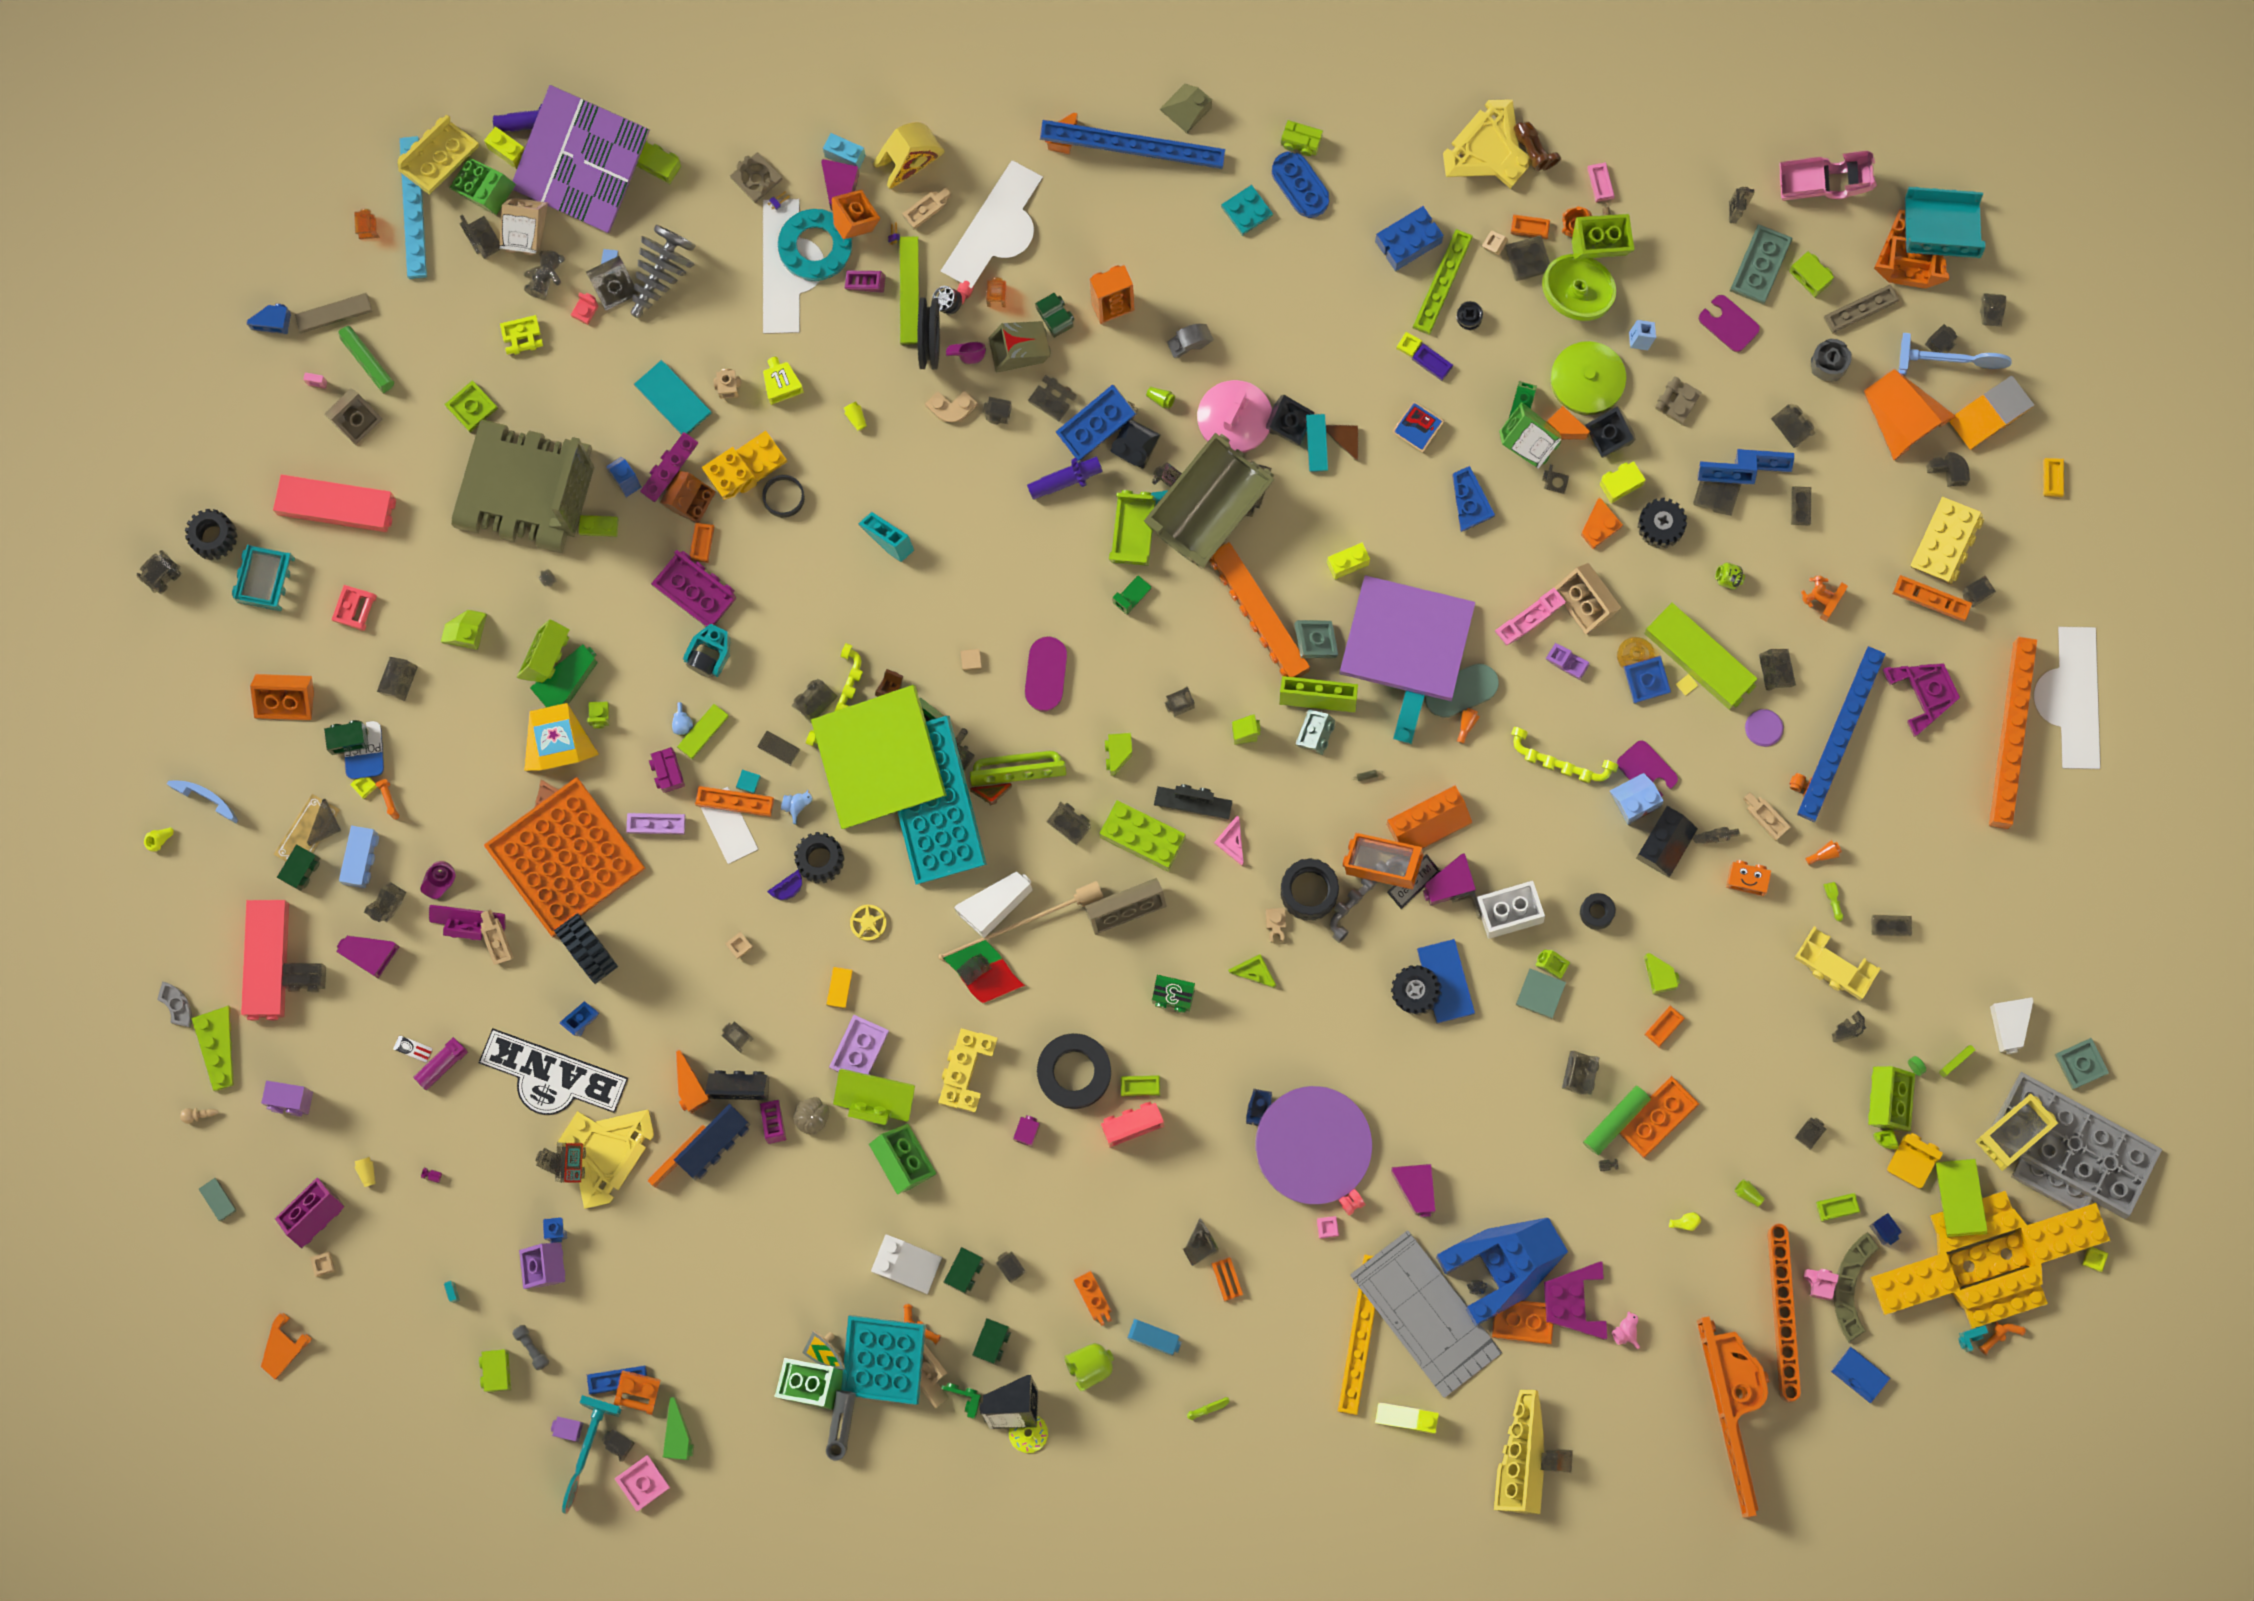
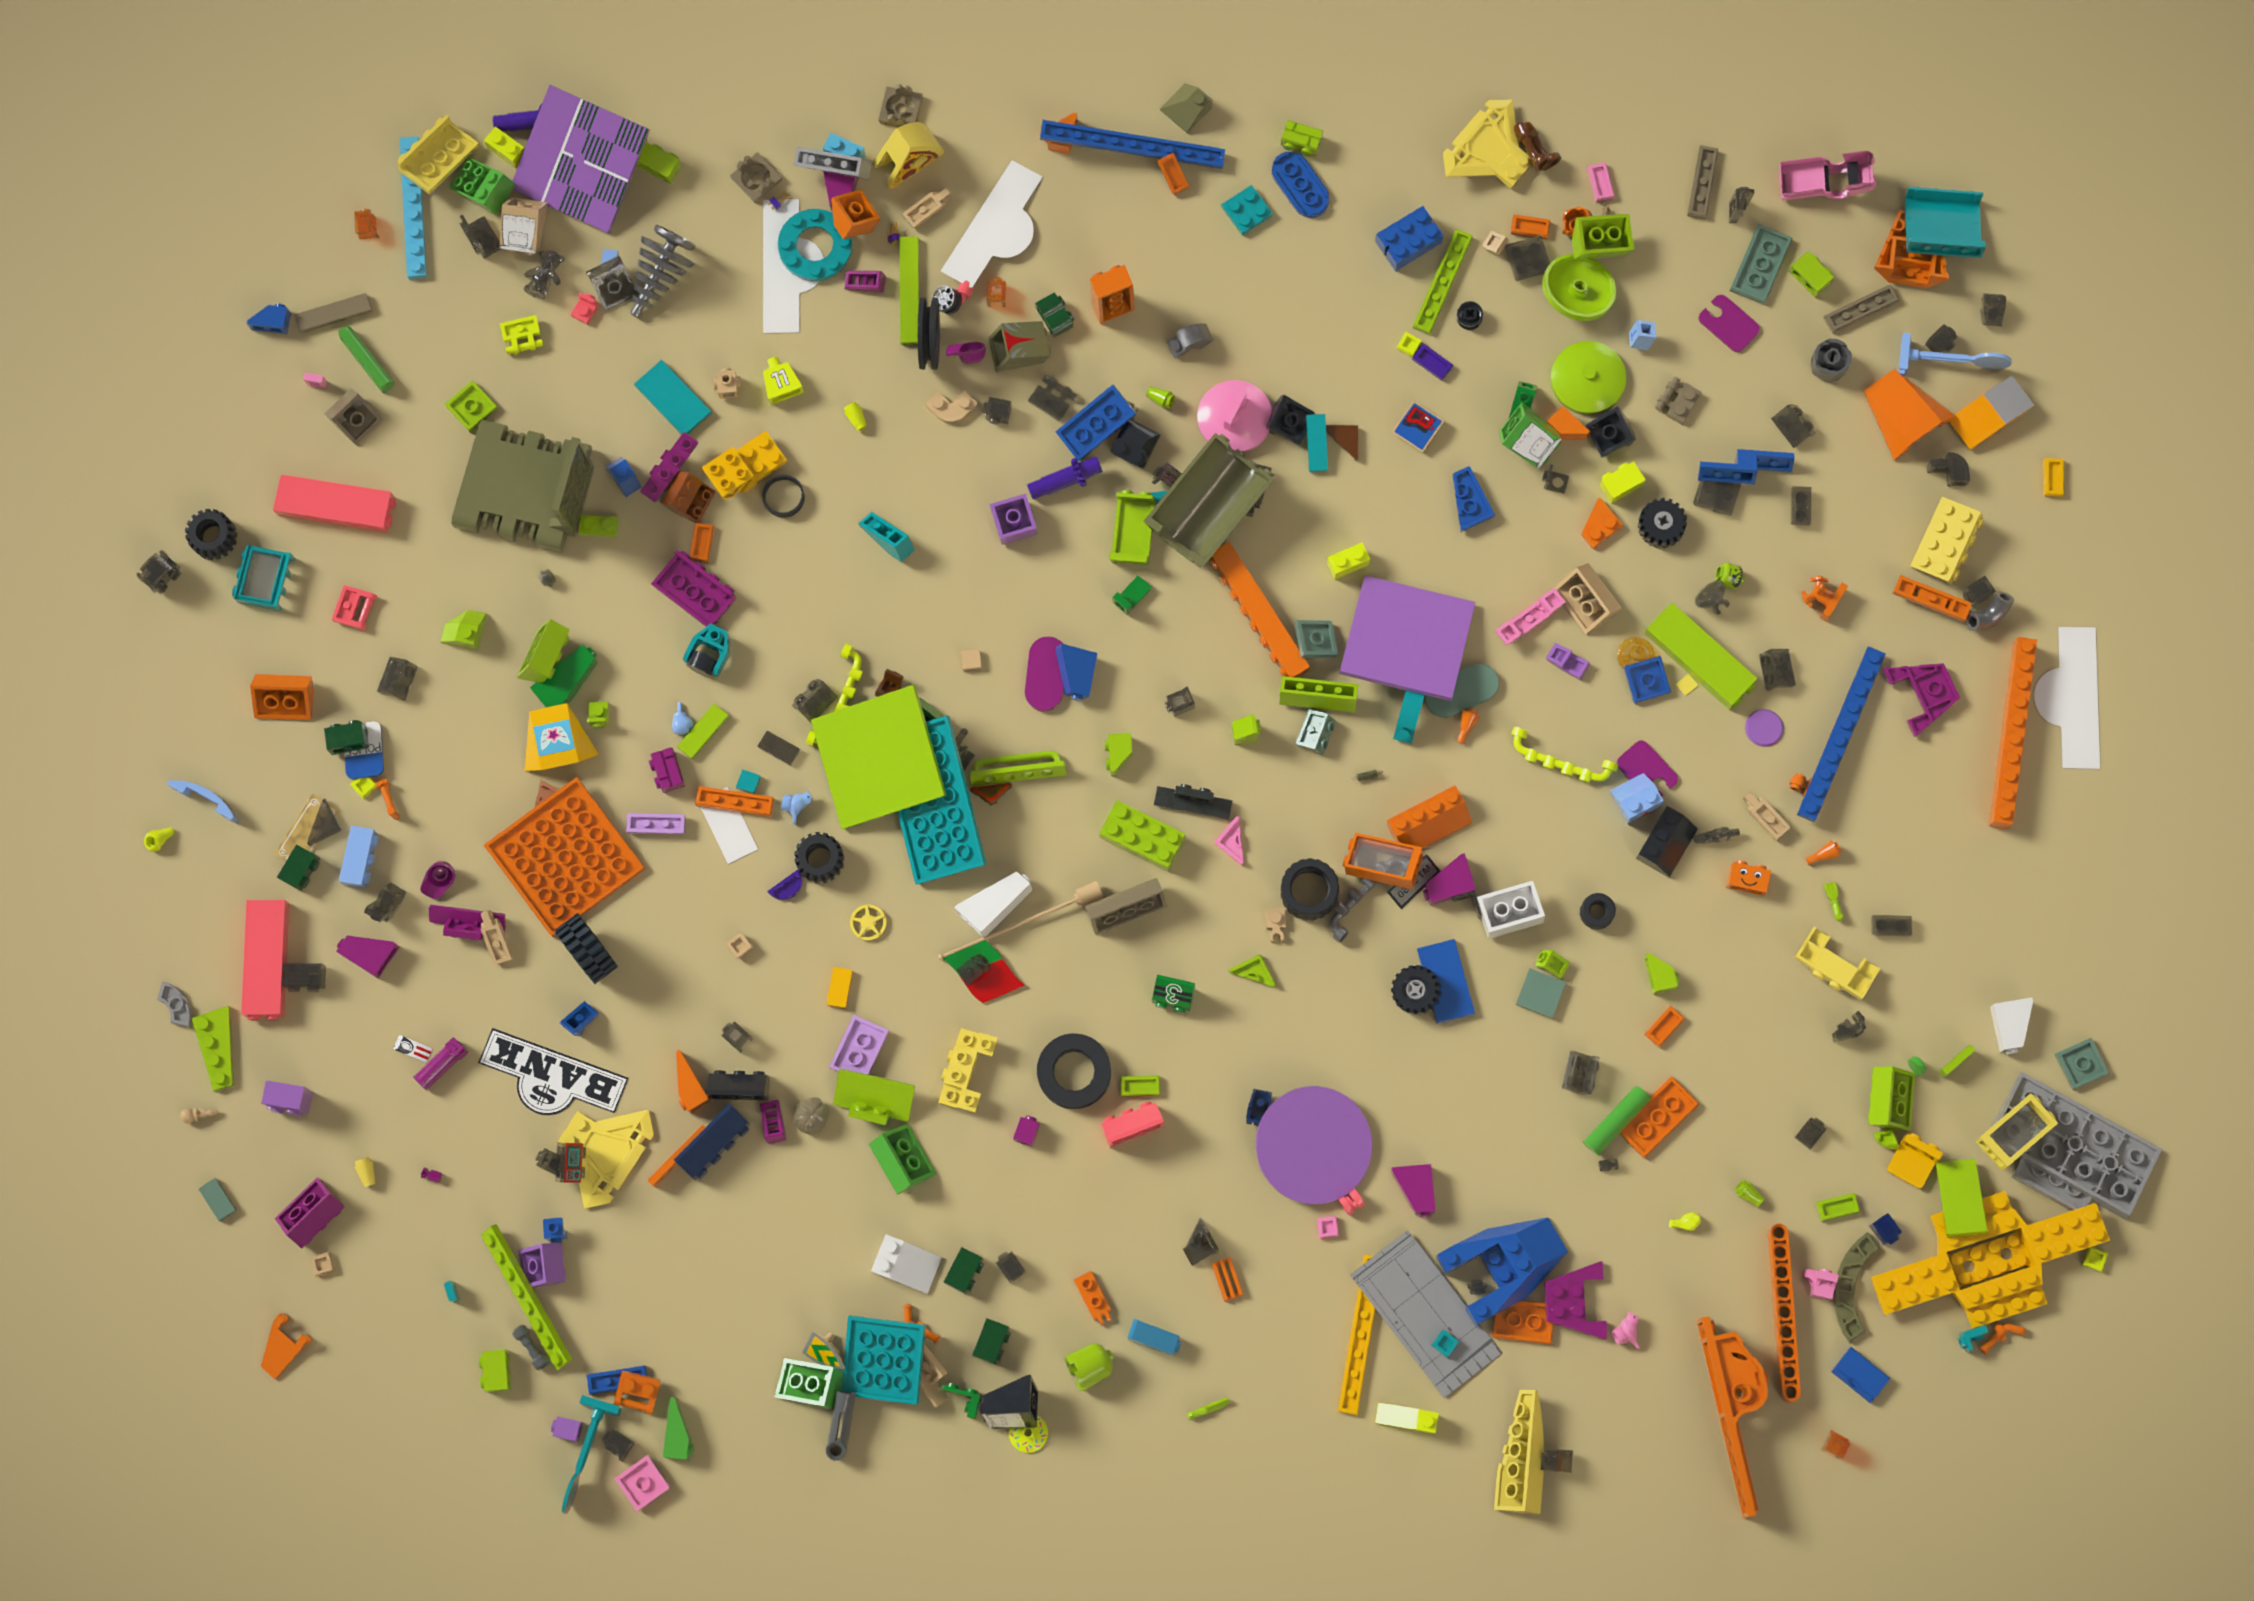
(526, 1297): none -> lime plate
(833, 163): none -> light grey slope
(905, 92): none -> dark tan piece
(1013, 519): none -> medium lavender brick
(1069, 823): clear smoke bracket -> none
(1076, 670): none -> blue slope
(1173, 173): none -> orange tile
(1444, 1343): none -> teal tile
(1702, 182): none -> dark tan tile
(1712, 596): none -> clear smoke hair
(1836, 1444): none -> clear orange window
(1992, 614): none -> flat silver cylinder

